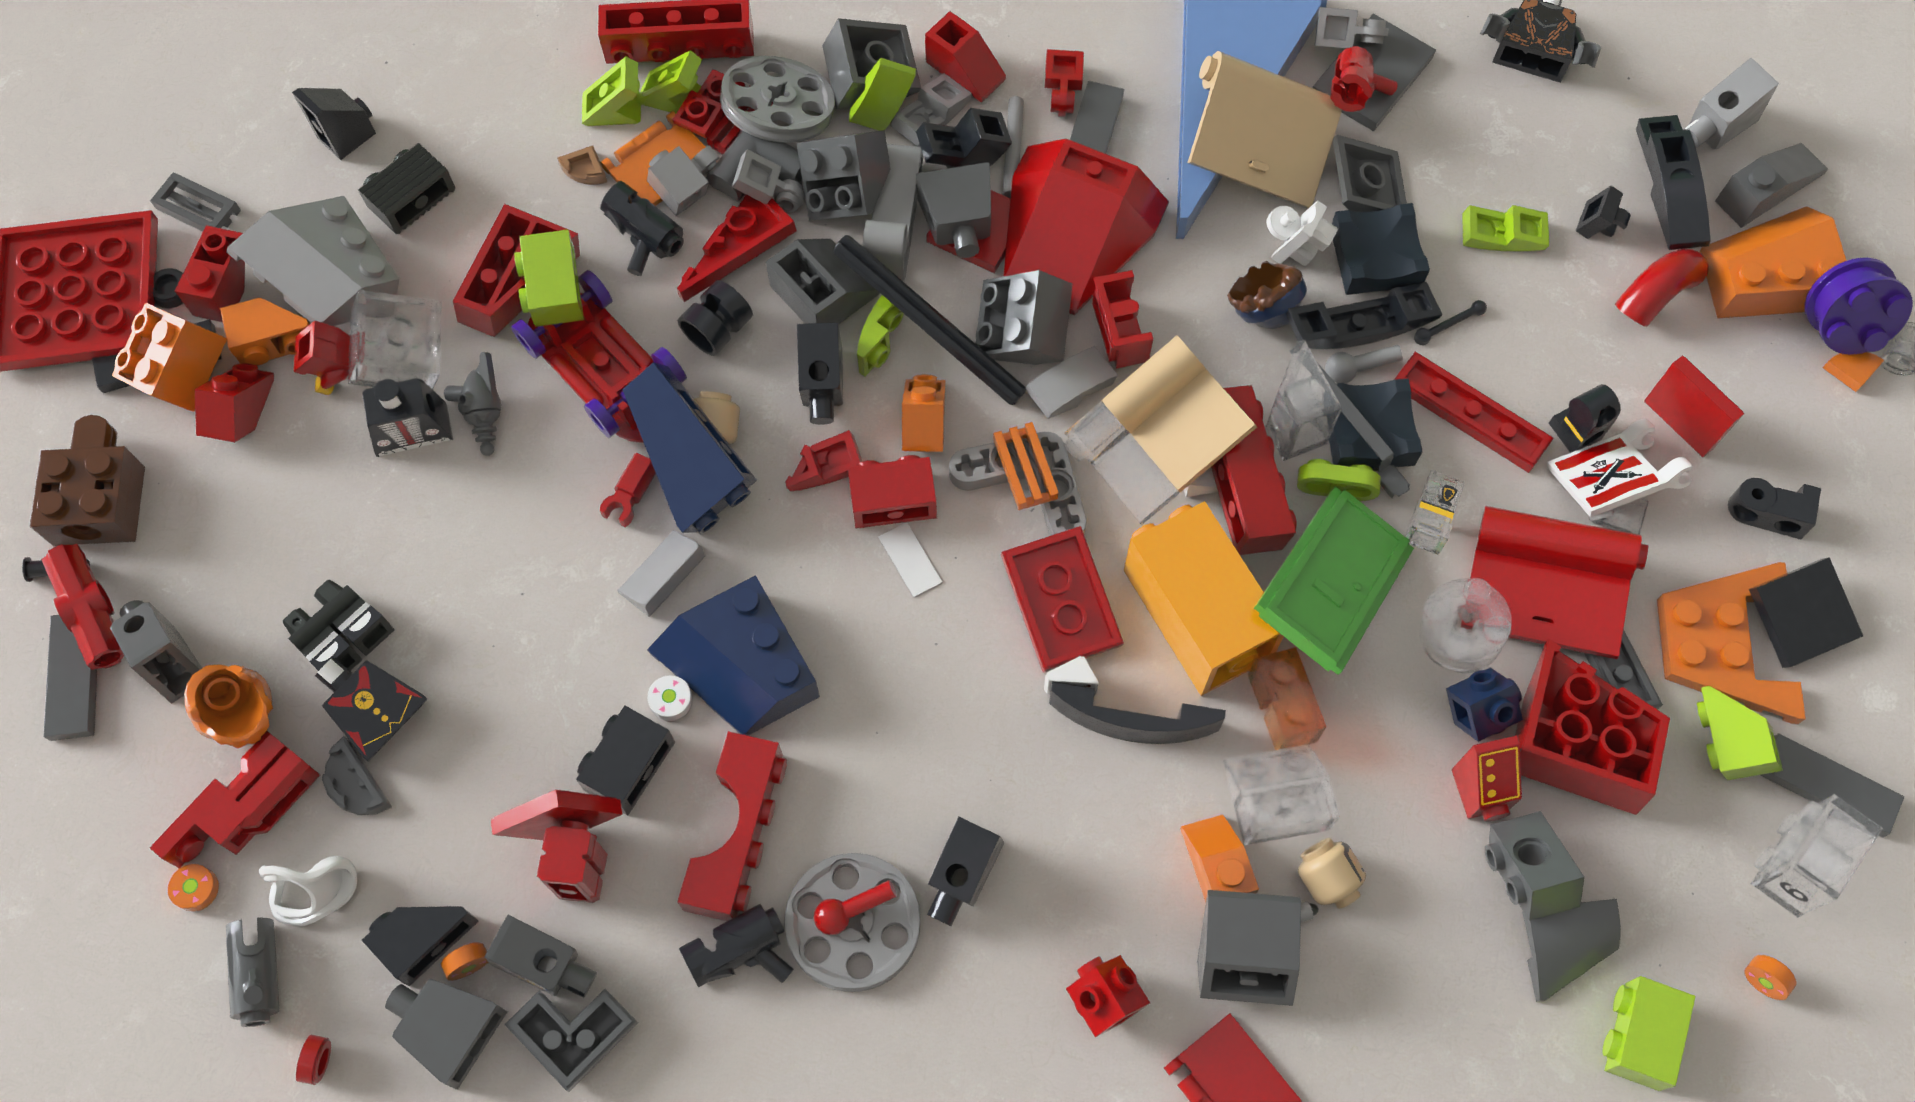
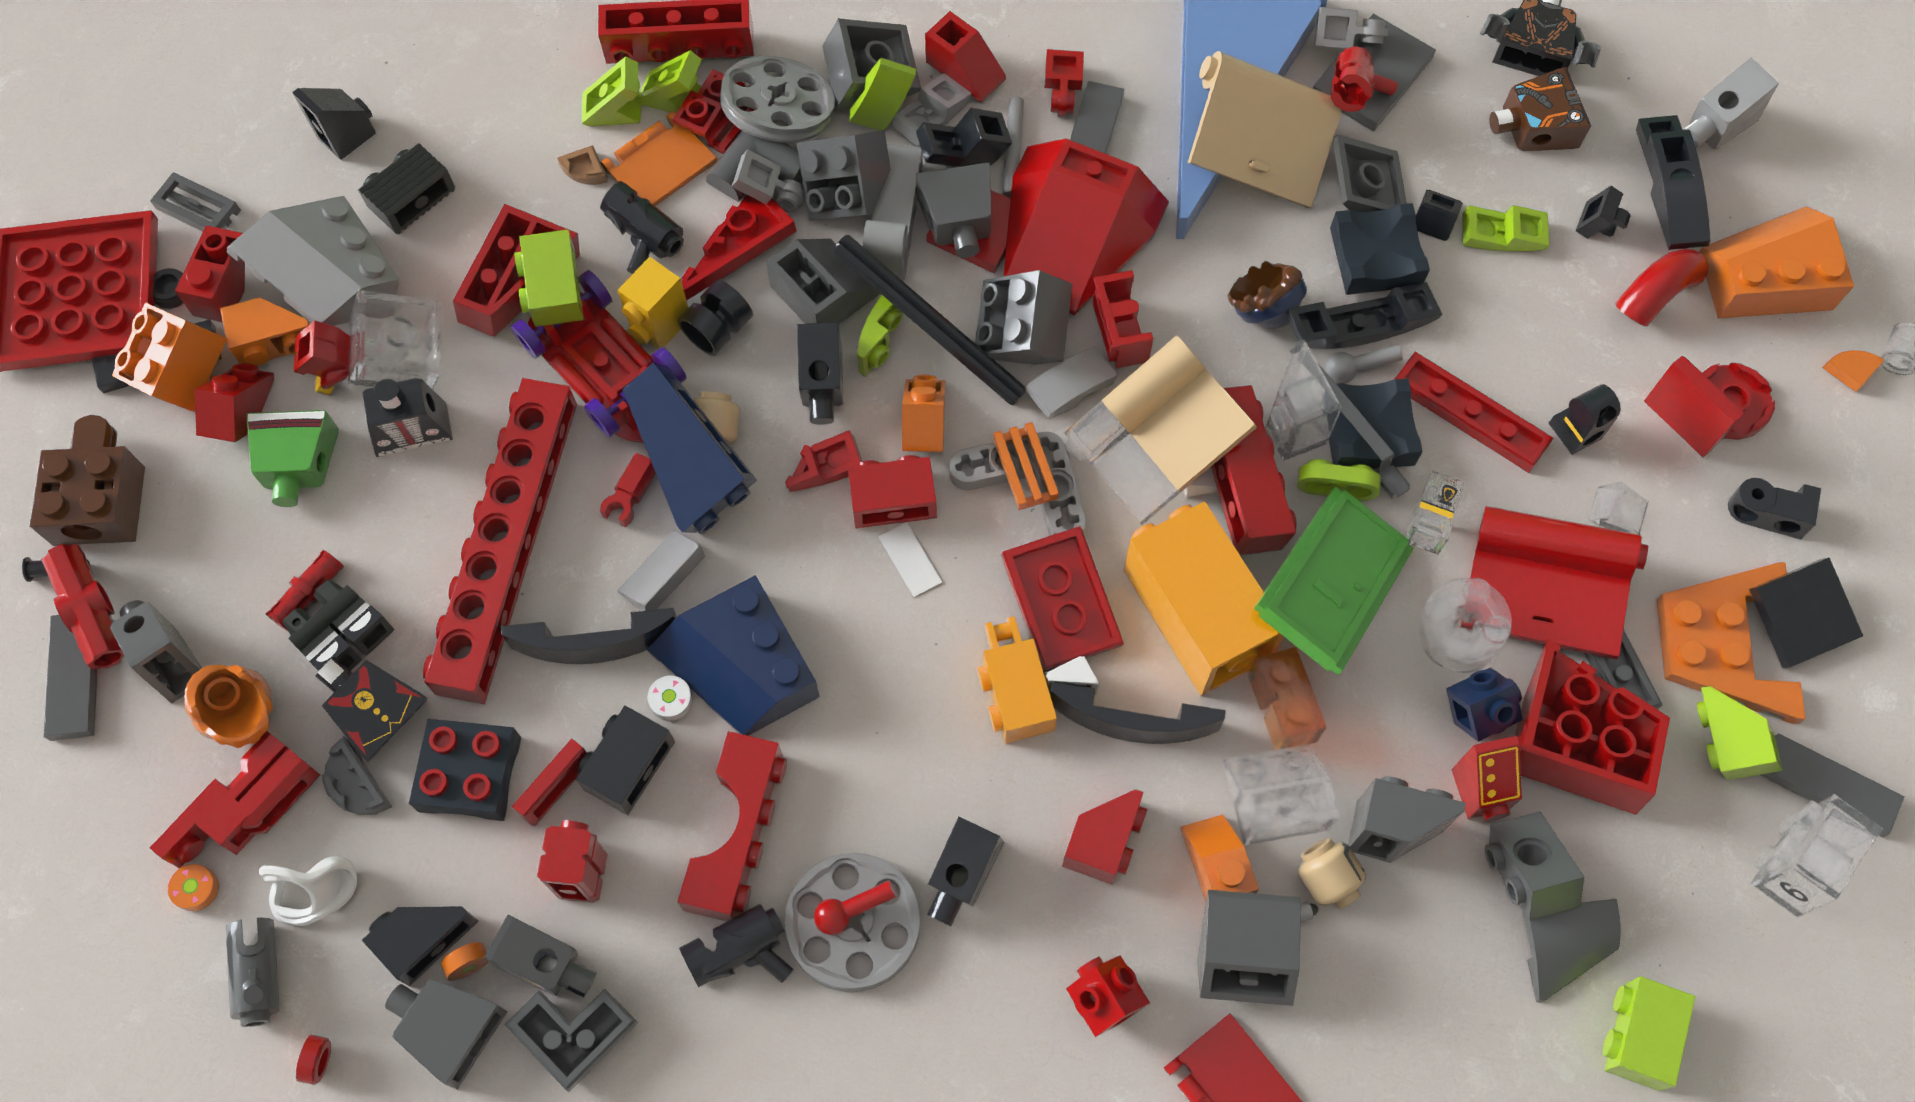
(290, 451): none -> bright green torso
(303, 588): none -> red pin
(465, 769): none -> black brick
(472, 676): none -> red brick
(479, 402): dark grey piece -> none
(550, 784): none -> red tile
(550, 809): tile -> none
(589, 648): none -> black slope
(653, 303): none -> yellow brick
(680, 179): light grey brick -> none
(1016, 685): none -> light orange brick
(1102, 835): none -> red slope
(1300, 234): white hips -> none
(1397, 818): none -> dark grey slope
(1424, 335): black hinge -> none
(1437, 215): none -> black slope
(1543, 114): none -> reddish brown torso
(1616, 472): white flag -> none
(1748, 392): none -> red tile
(1769, 182): dark grey slope -> none
(1770, 977): orange tile -> none
(1858, 306): dark purple wheel -> none

